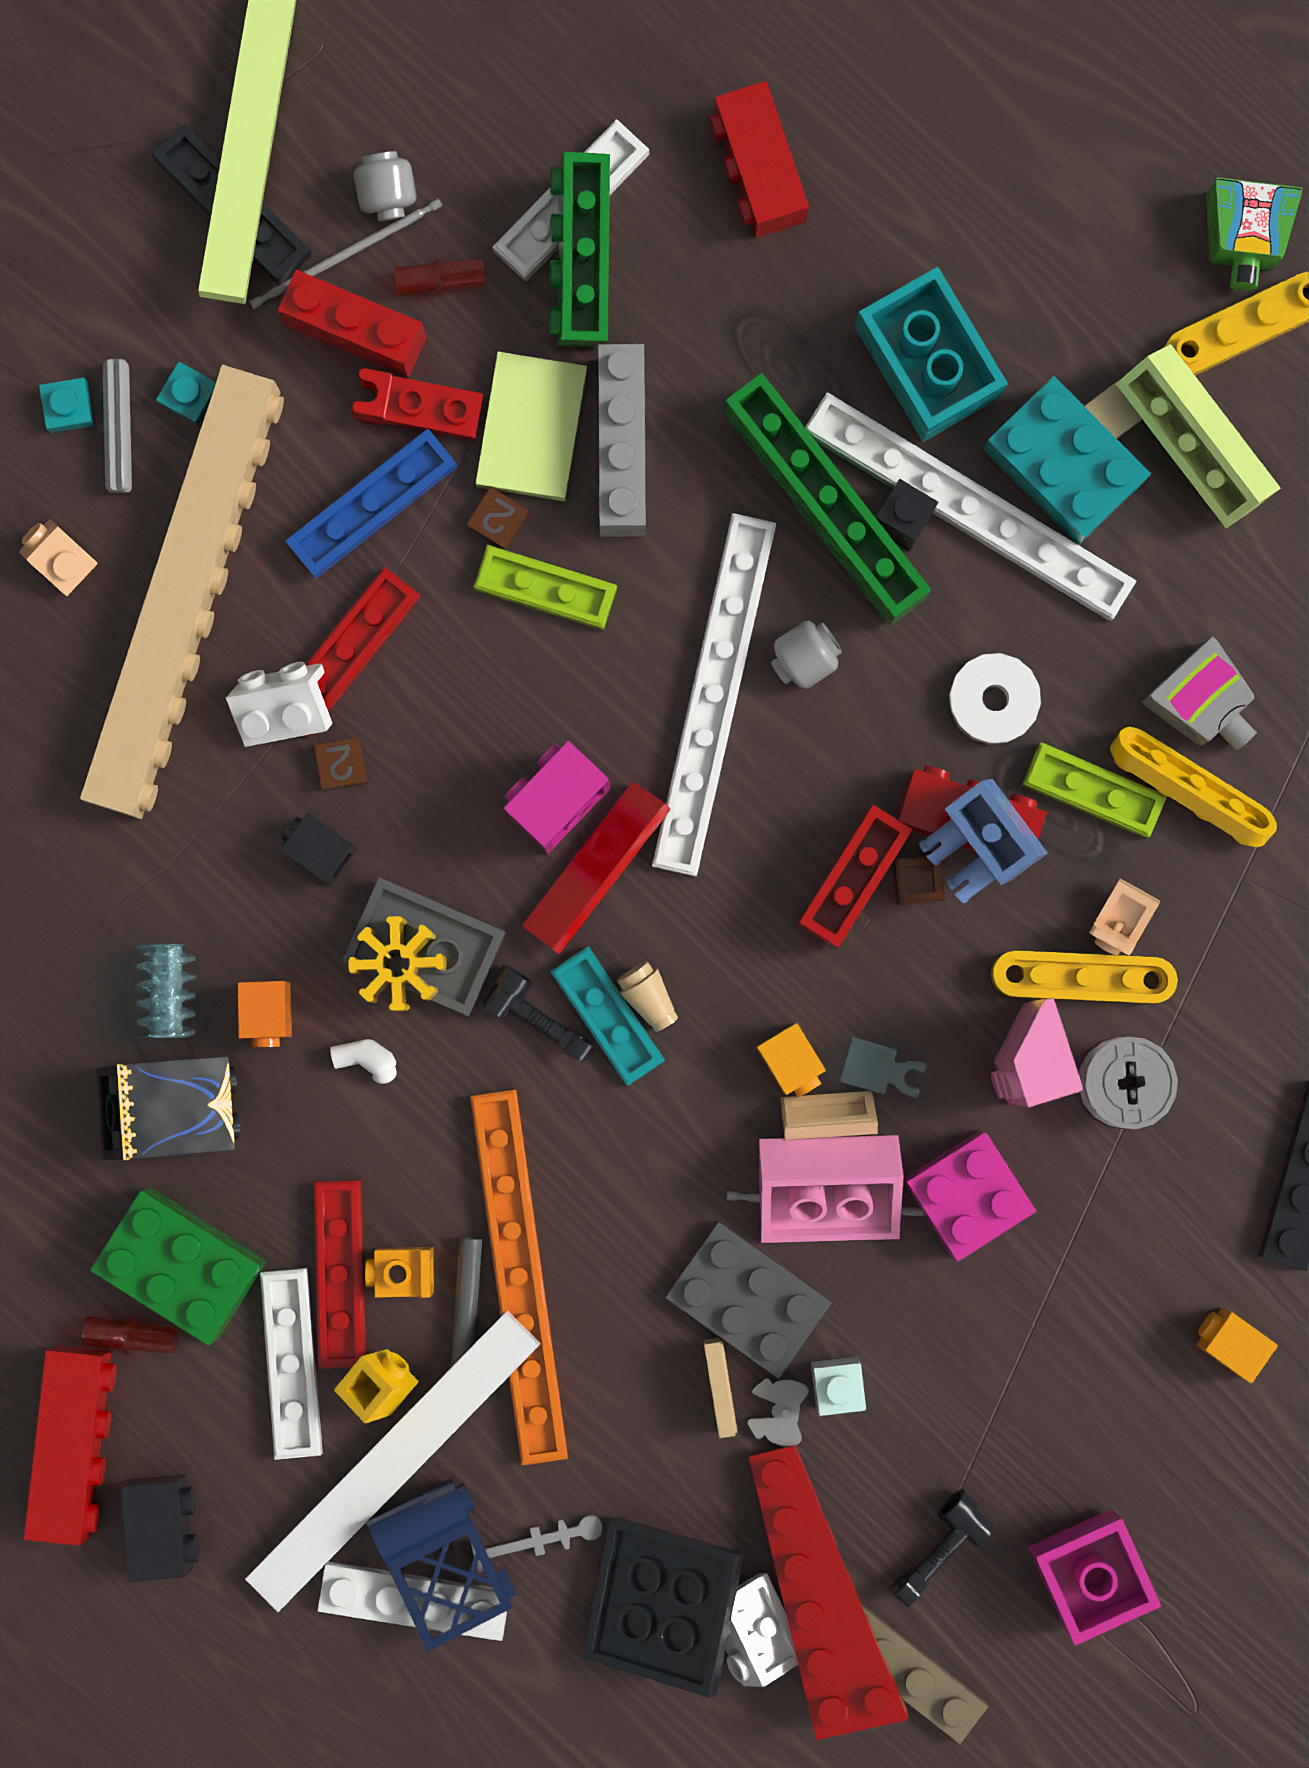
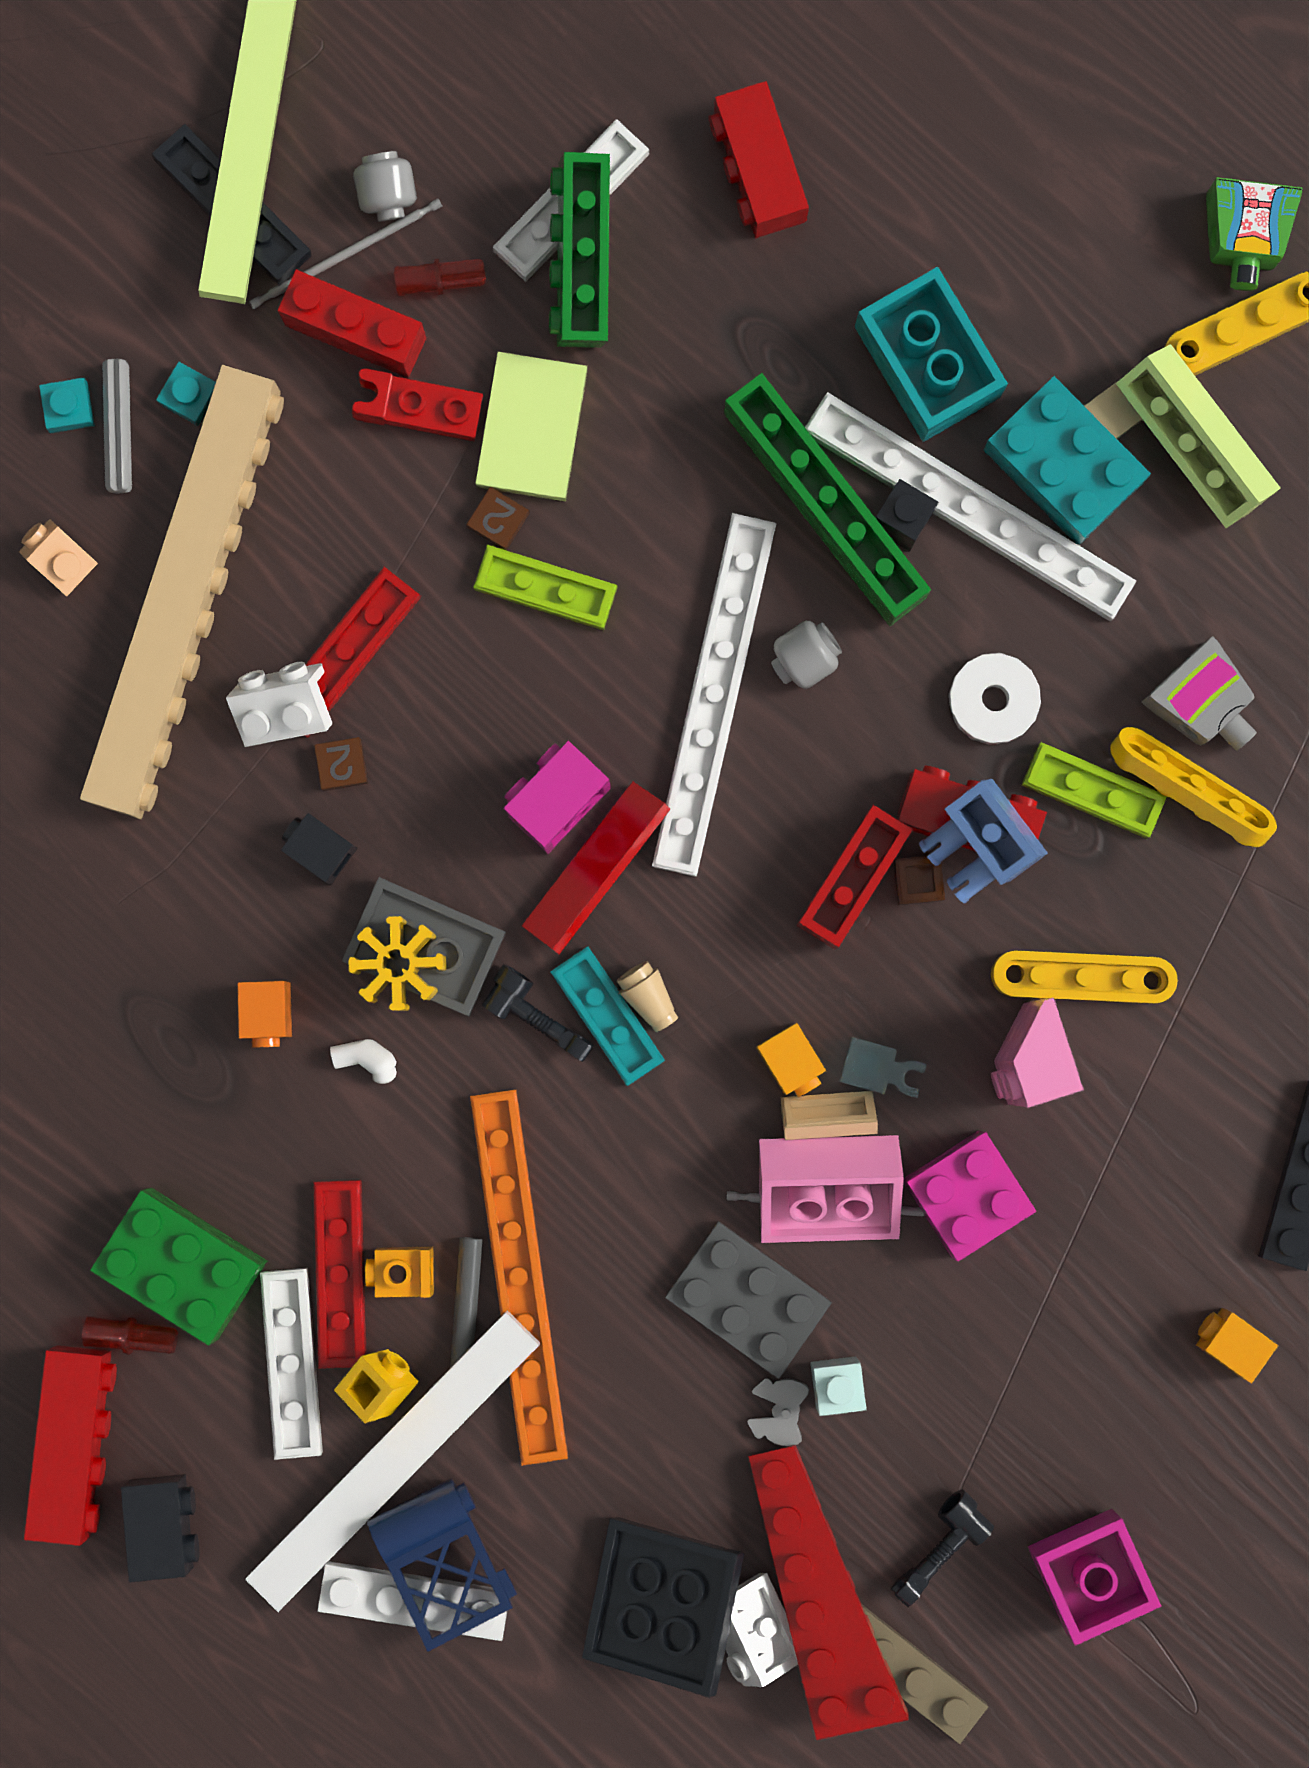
(165, 991): clear light blue piece -> none
(167, 1108): black slope -> none
(372, 503): blue plate -> none
(589, 1528): light grey piece -> none
(622, 440): light grey brick -> none
(720, 1387): tan tile -> none
(1123, 918): light nougat bracket -> none
(1148, 1099): light grey piece -> none

